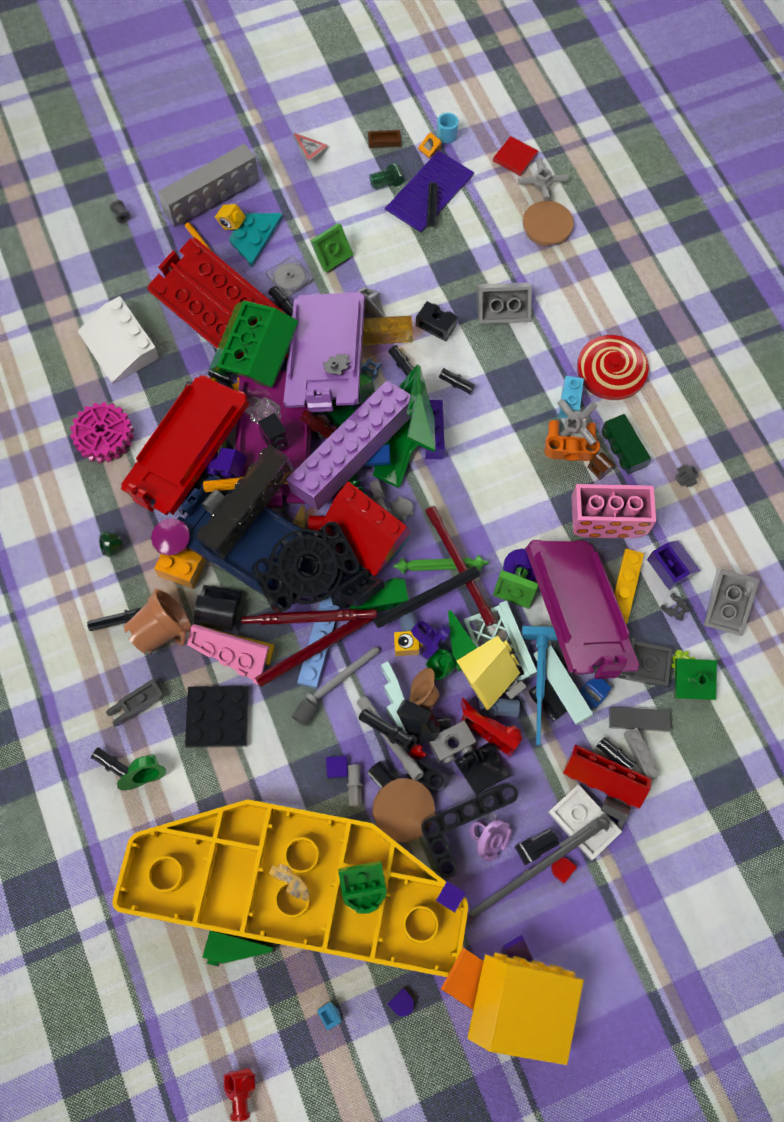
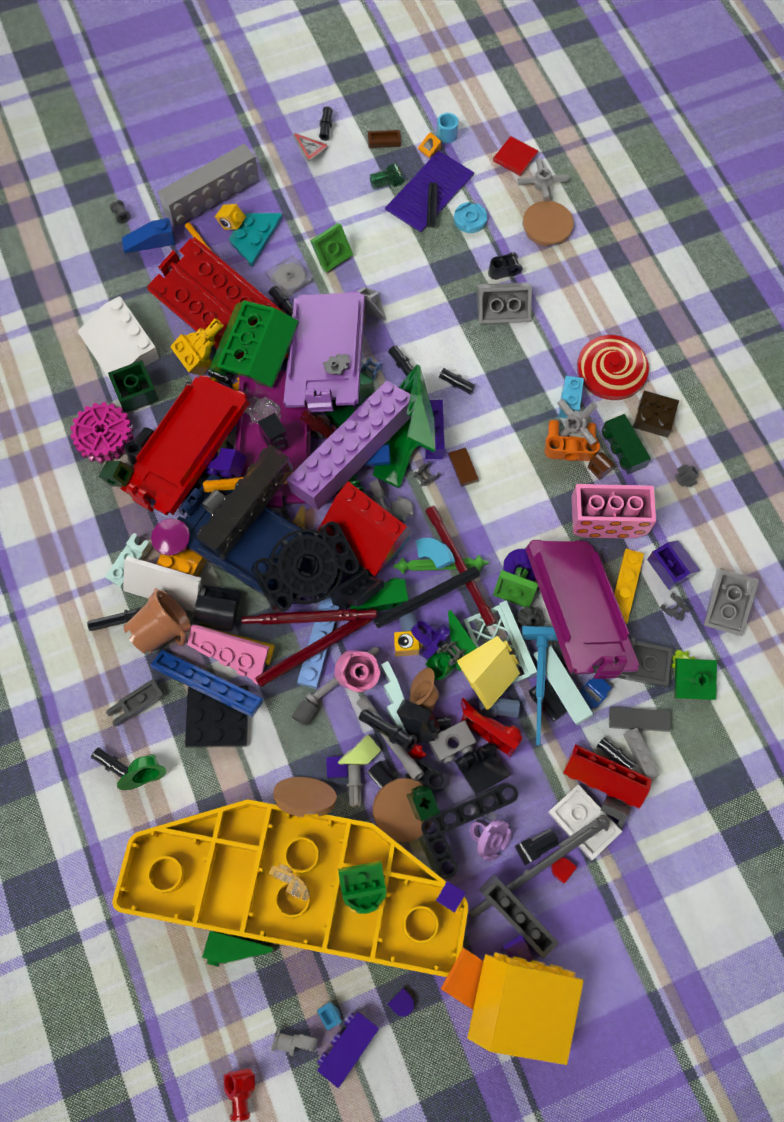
(109, 543): dark green cone -> none
(116, 473): none -> dark green brick
(133, 386): none -> dark green brick
(133, 550): none -> light aqua plate
(137, 444): none -> black piece
(144, 577): none -> white tile
(150, 236): none -> blue slope
(195, 348): none -> yellow brick
(207, 683): none -> blue tile
(289, 1043): none -> light grey connector
(304, 796): none -> medium nougat tile
(315, 521): red beam -> none
(325, 123): none -> black pin
(347, 1048): none -> dark purple brick
(361, 753): none -> yellowish green slope
(363, 661): none -> bright pink brick
(387, 330): clear yellow brick -> none
(429, 479): none -> dark grey piece
(429, 805): none -> dark green brick
(436, 551): none -> medium azure tile
(440, 328): black brick -> none
(447, 647): none -> dark grey piece
(463, 467): none -> reddish brown tile
(470, 217): none -> medium azure tile
(504, 266): none -> black piece
(515, 689): light grey tile -> none
(518, 916): none -> dark grey brick
(528, 617): none -> dark grey gear
(655, 413): none -> dark brown piece

